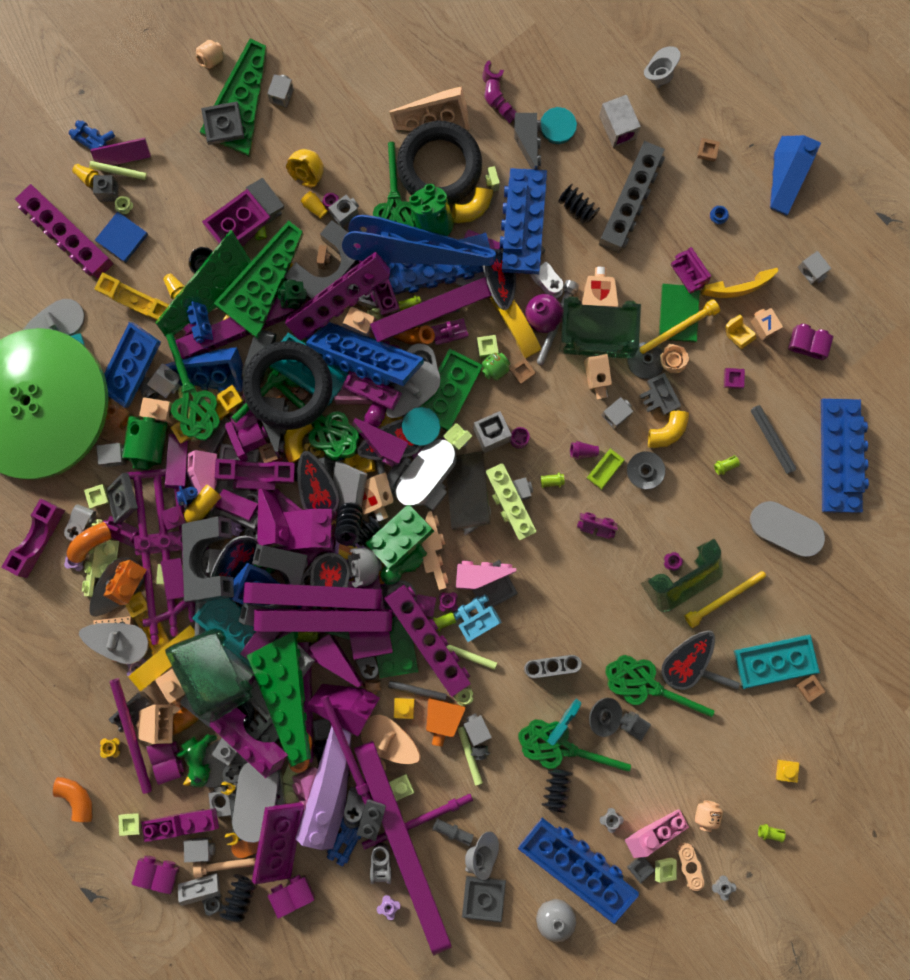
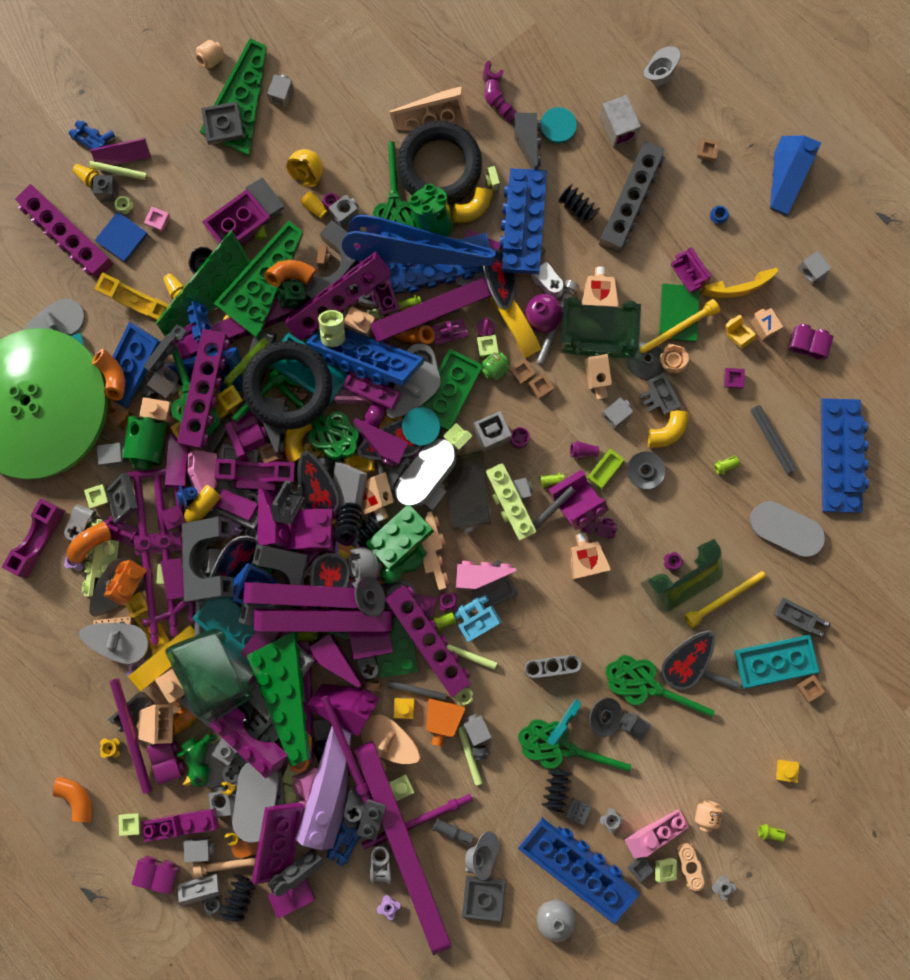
(113, 374): none -> orange cylinder
(157, 219): none -> bright pink plate
(165, 348): none -> dark grey hinge
(208, 340): none -> magenta brick
(237, 371): none -> clear neon green tile
(287, 503): none -> dark grey hinge
(289, 270): none -> orange cylinder
(295, 873): none -> dark grey hinge
(332, 328): none -> yellowish green wheel
(369, 596): none -> dark grey dish
(485, 327): none -> magenta tile
(541, 386): none -> medium nougat plate
(553, 507): none -> dark grey bar
(578, 811): none -> dark grey tile
(583, 504): none -> magenta panel
(587, 558): none -> light nougat torso
(800, 617): none -> dark grey hinge

